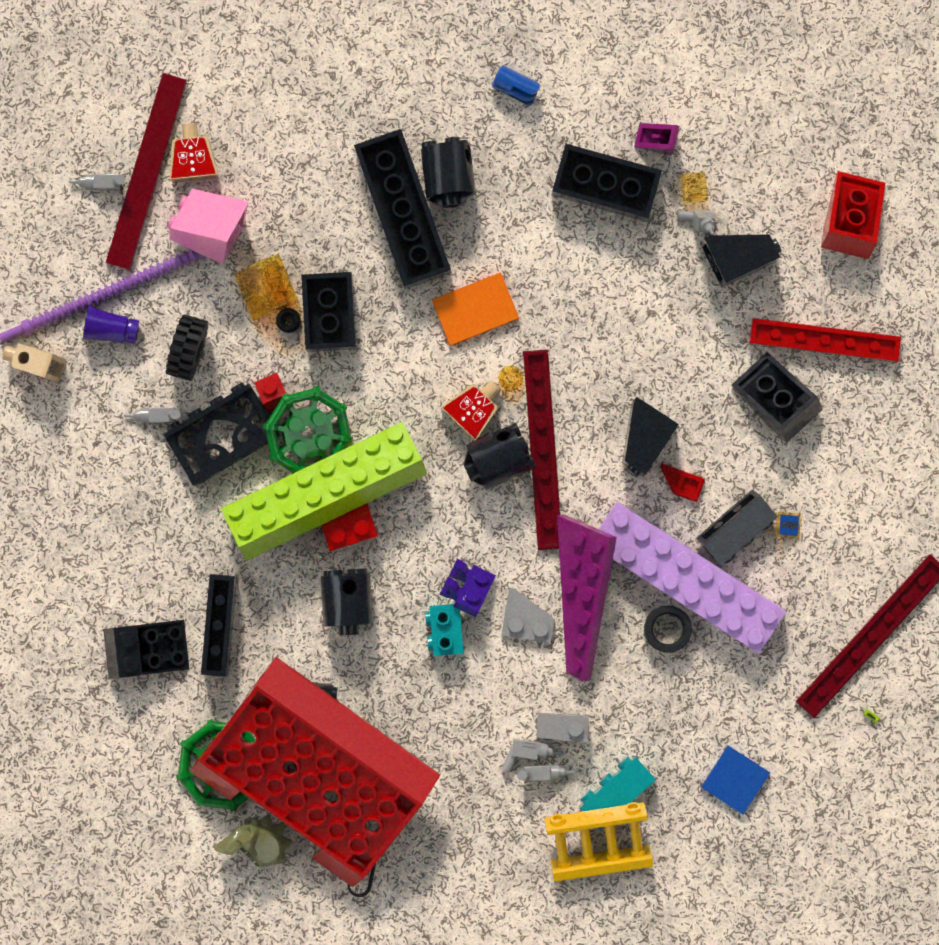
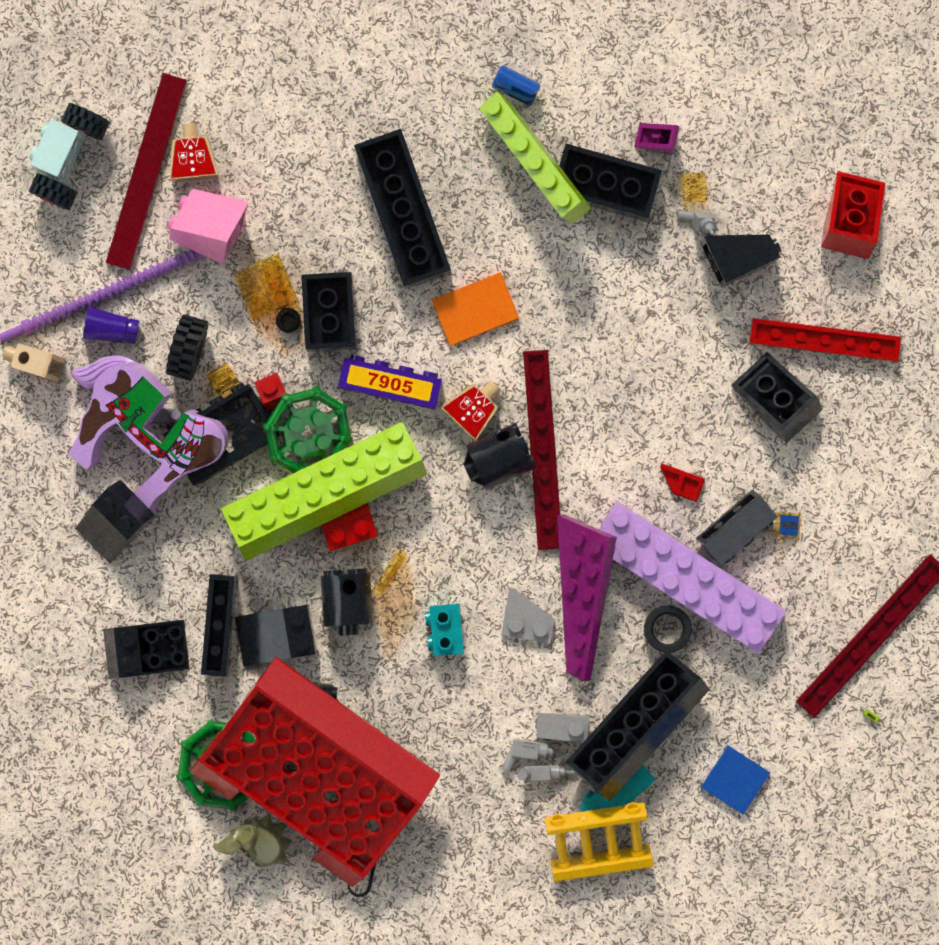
(59, 151): none -> brick
(103, 182): light grey piece -> none
(114, 520): none -> black slope
(132, 398): none -> animal
(222, 379): none -> clear yellow plate
(276, 633): none -> black slope
(390, 383): none -> brick
(390, 572): none -> clear yellow tile
(448, 172): black cylinder -> none
(473, 593): dark purple plate -> none
(510, 378): clear yellow plate -> none
(535, 158): none -> lime brick
(637, 725): none -> black brick
(645, 437): black slope -> none

